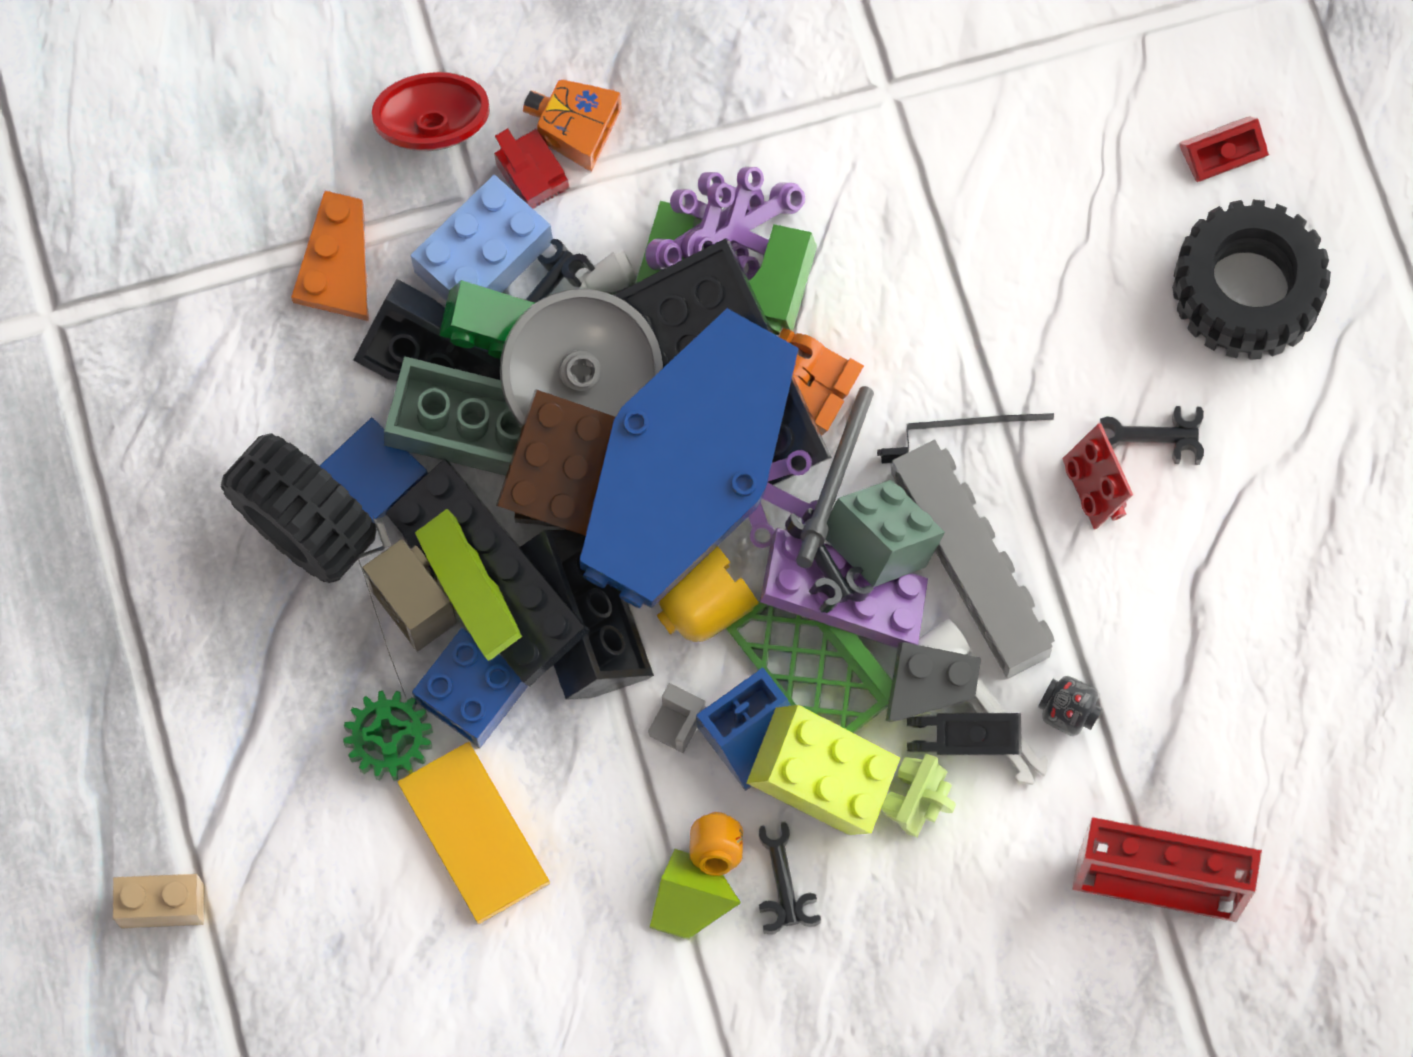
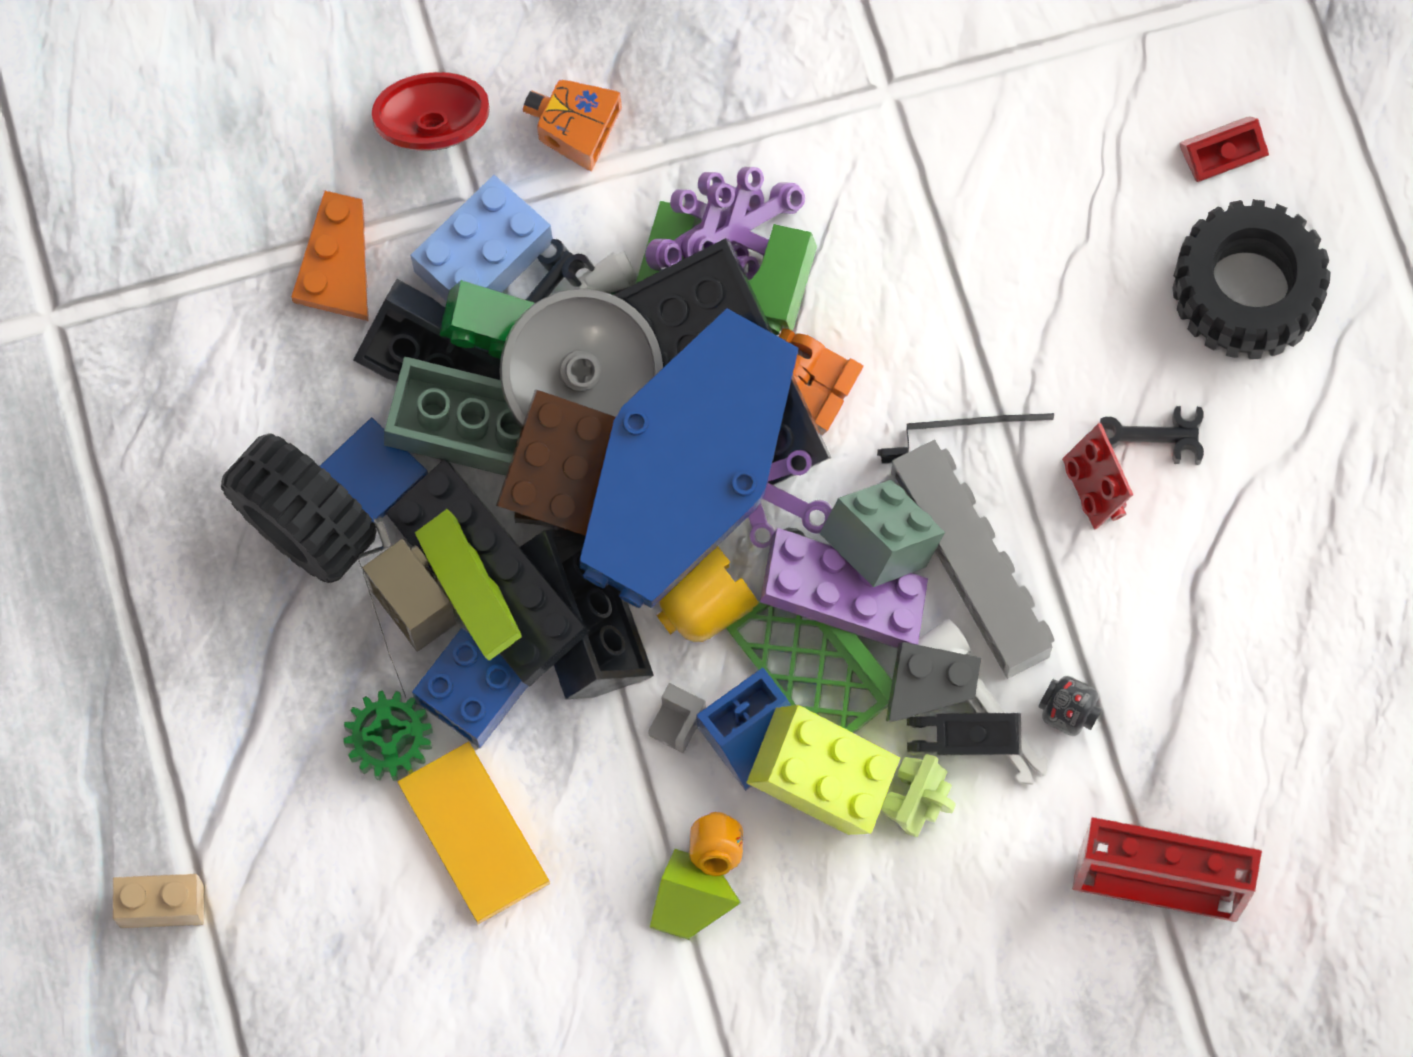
(530, 167): red piece -> none
(788, 910): black bar -> none
(816, 528): dark grey bar -> none
(834, 584): black bar -> none

